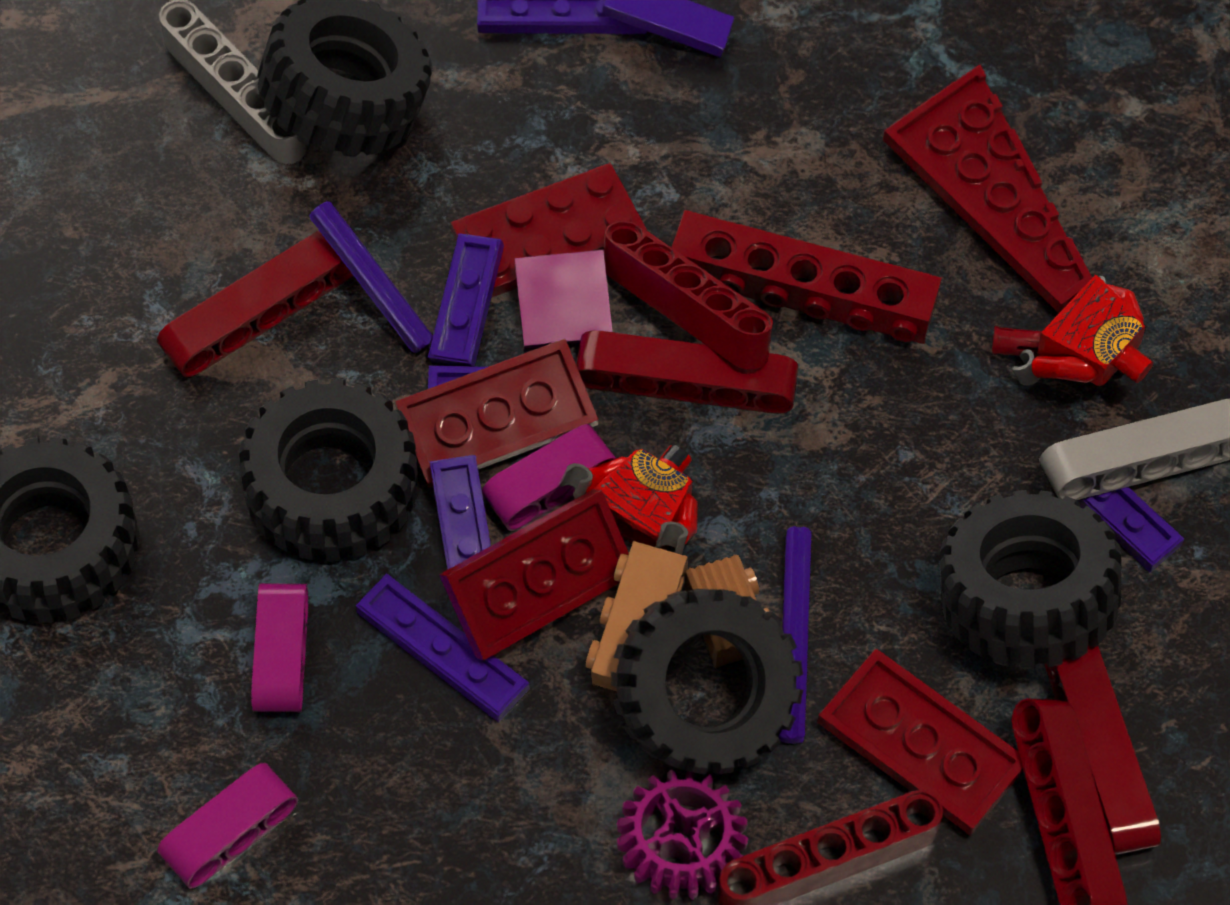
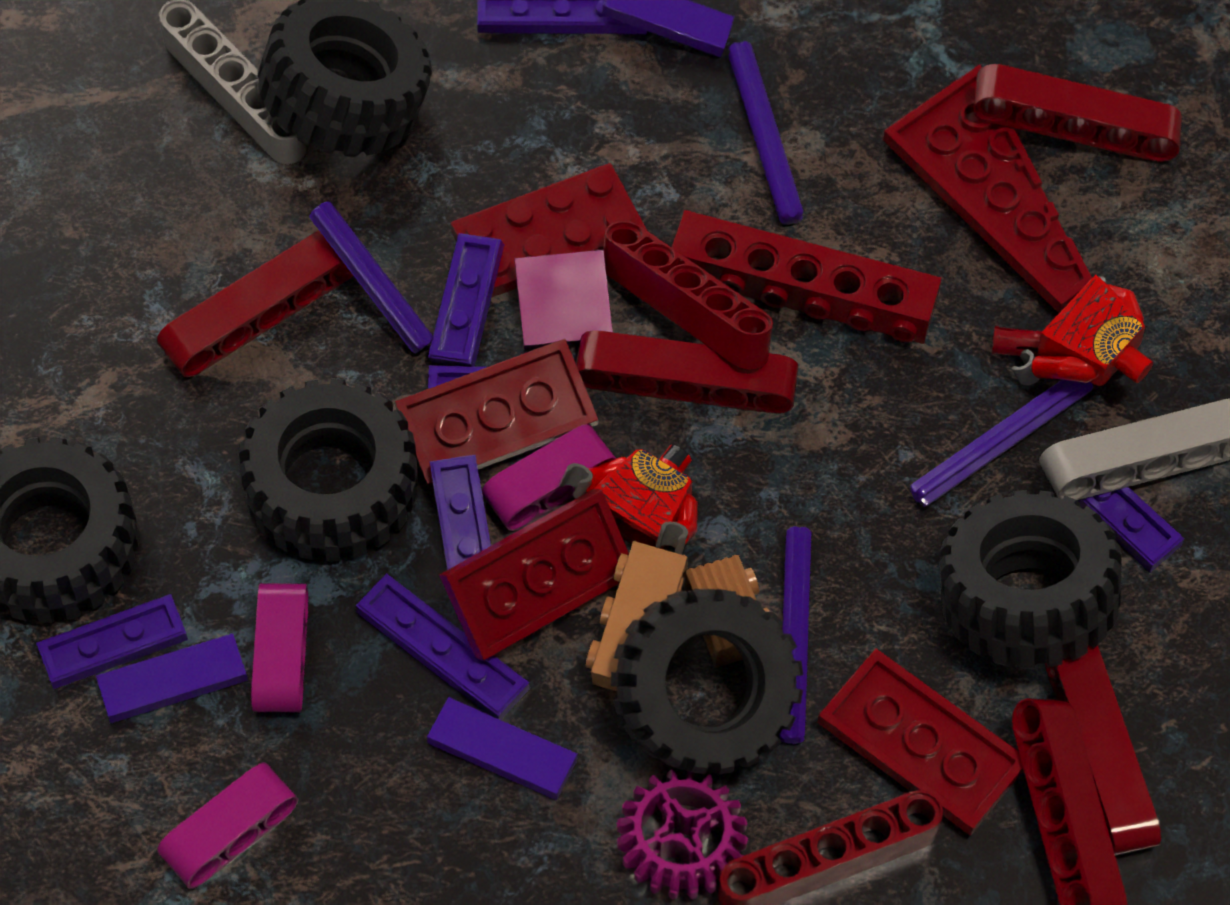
(112, 641): none -> dark purple tile
(171, 678): none -> dark purple tile
(502, 748): none -> dark purple tile
(766, 133): none -> dark purple axle
(997, 440): none -> dark purple axle
(1077, 112): none -> dark red beam

